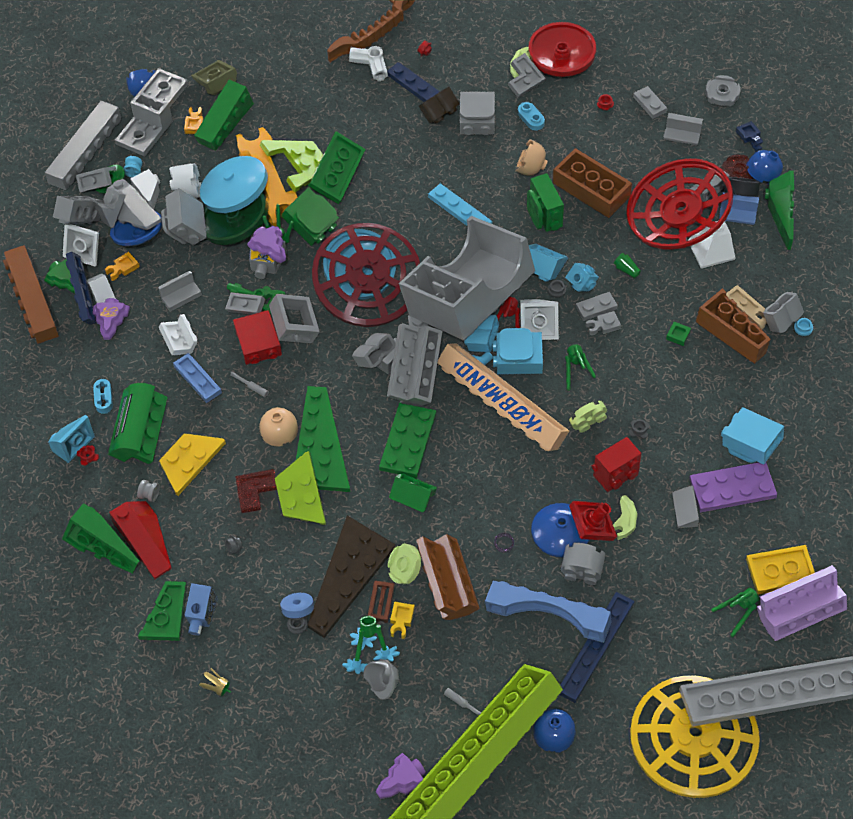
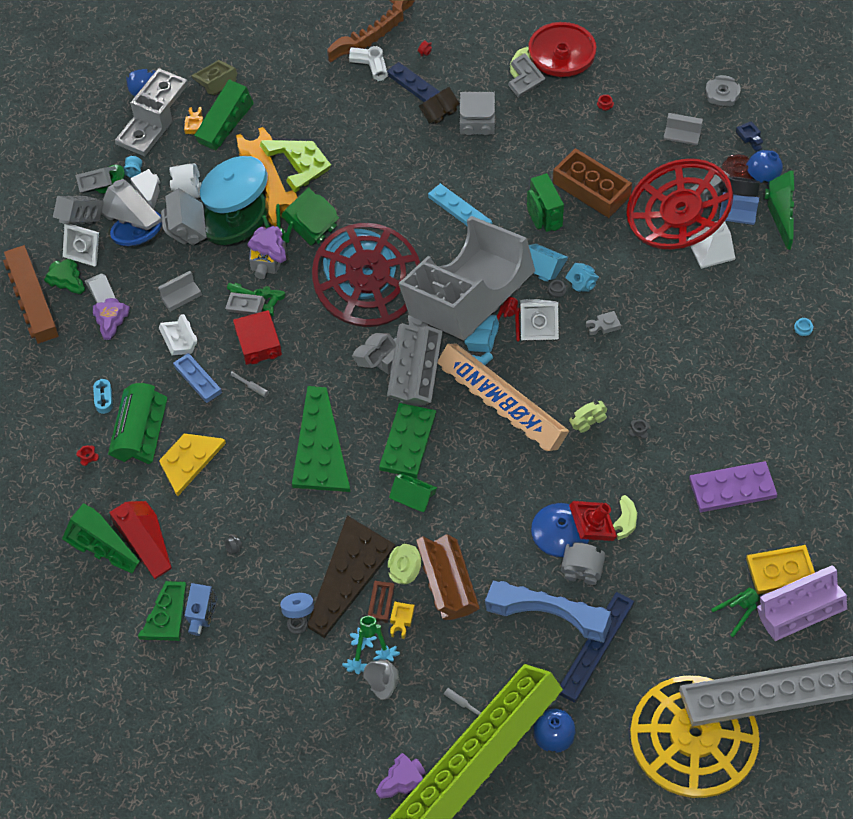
(71, 438): medium azure slope -> none
(82, 293): dark blue plate -> none
(83, 145): light grey brick -> none
(109, 211): light grey slope -> none
(124, 264): light orange plate -> none
(148, 490): light grey wheel -> none
(221, 684): pearl gold piece -> none
(250, 485): clear red plate -> none
(278, 426): light nougat cylinder -> none
(285, 331): light grey window -> none
(300, 492): lime wing -> none
(336, 167): green plate -> none
(502, 535): clear purple axle -> none
(518, 351): medium azure brick -> none
(529, 113): medium azure plate -> none
(532, 159): light nougat cylinder -> none
(576, 356): green plant -> none
(596, 306): light grey plate -> none
(617, 464): red brick -> none
(627, 265): green cone -> none
(650, 102): light grey plate -> none
(678, 333): green plate -> none
(685, 507): light grey slope -> none
(733, 327): dark orange wedge -> none
(749, 305): tan plate -> none
(752, 436): medium azure brick -> none
(783, 312): light grey brick -> none

